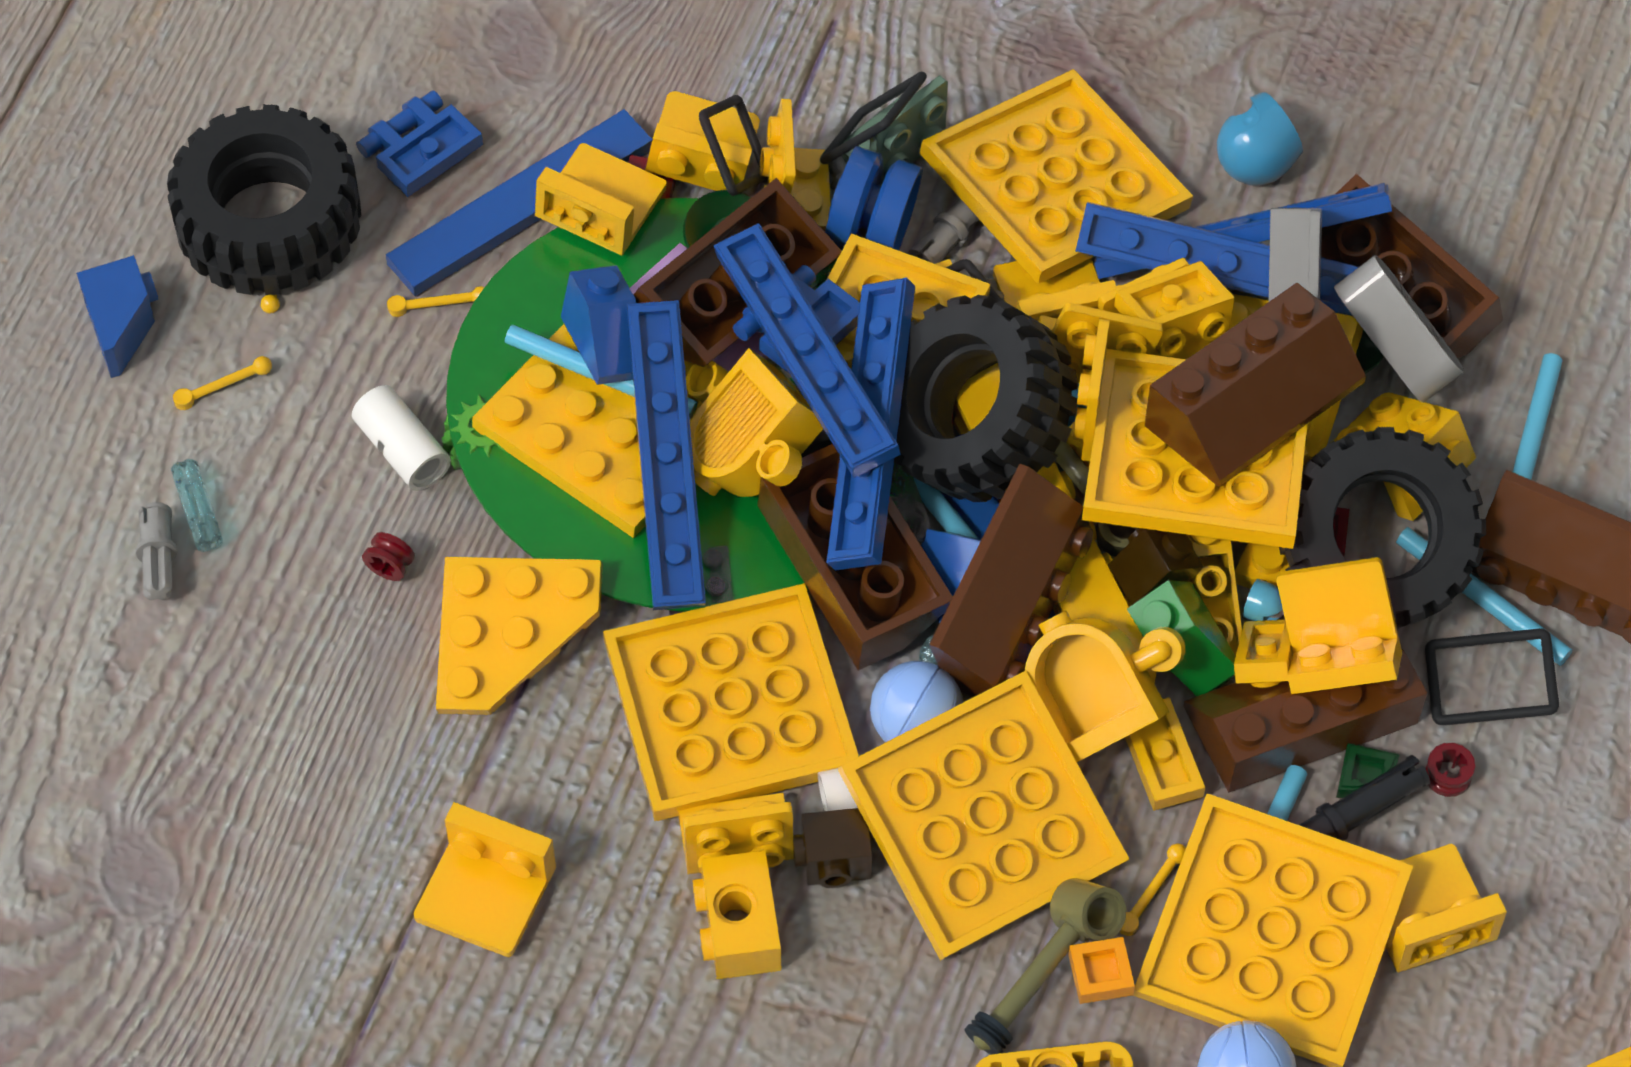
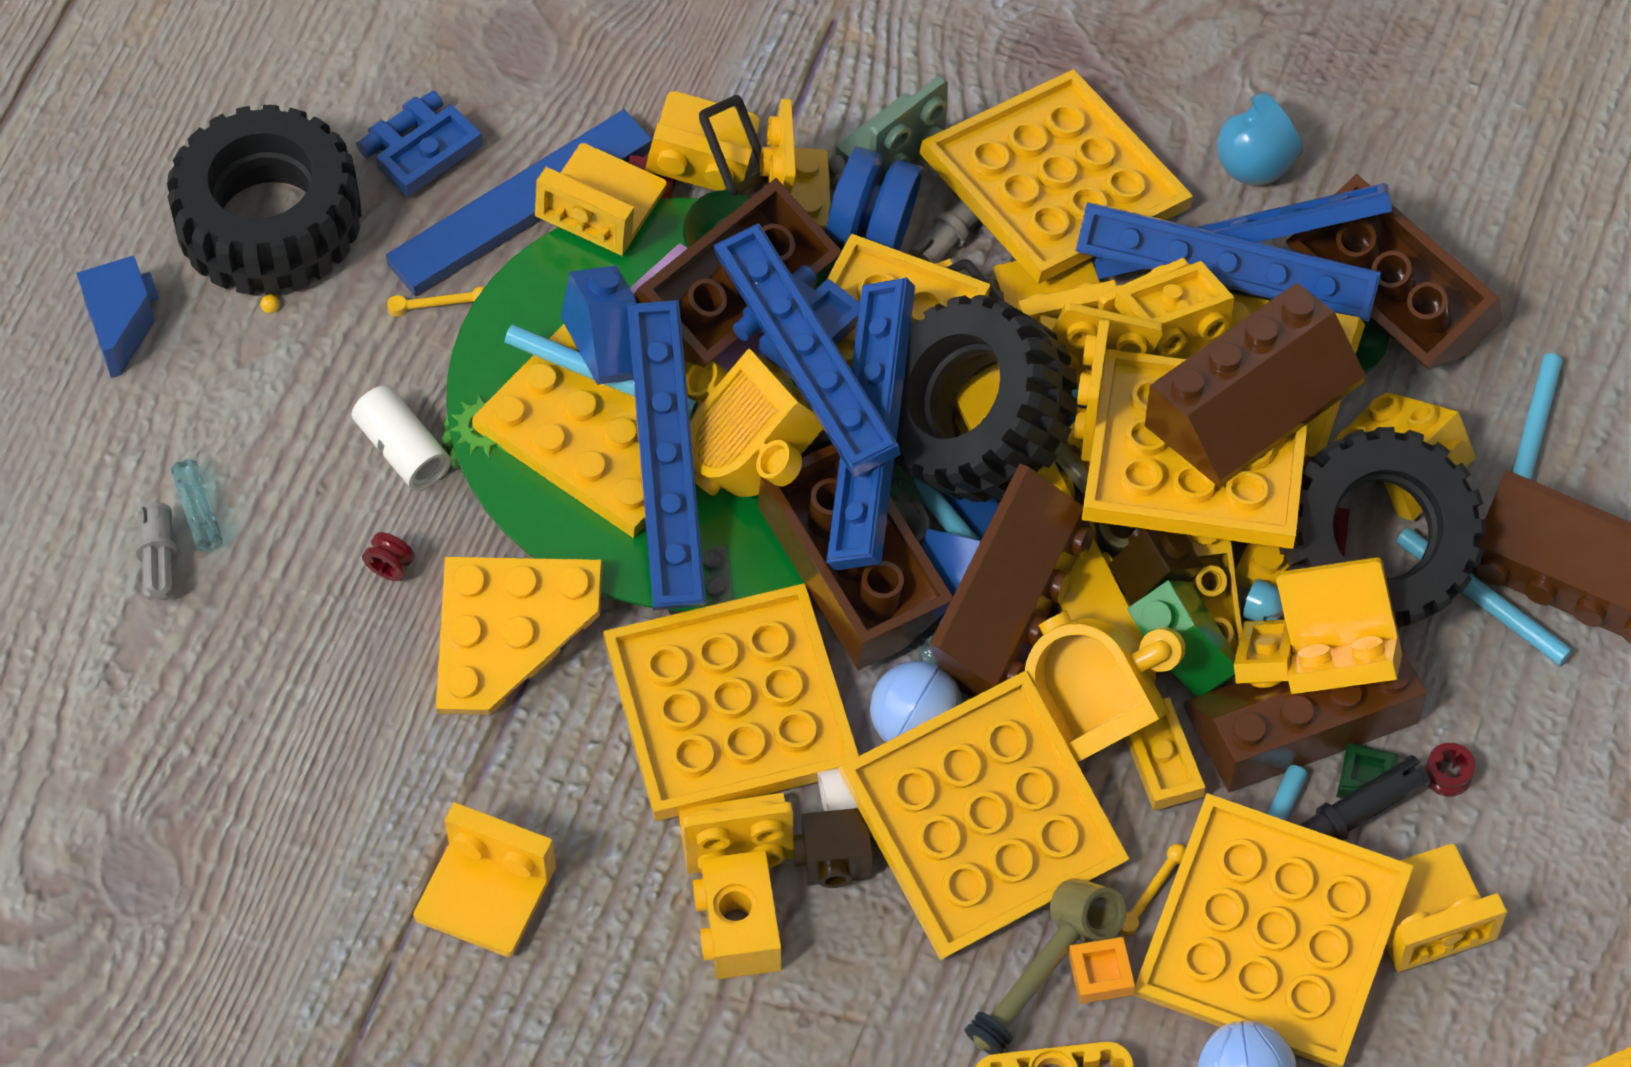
(184, 398): yellow hinge -> none
(838, 147): black piece -> none
(1295, 249): light grey panel -> none
(1399, 329): light grey beam -> none
(1491, 715): black piece -> none

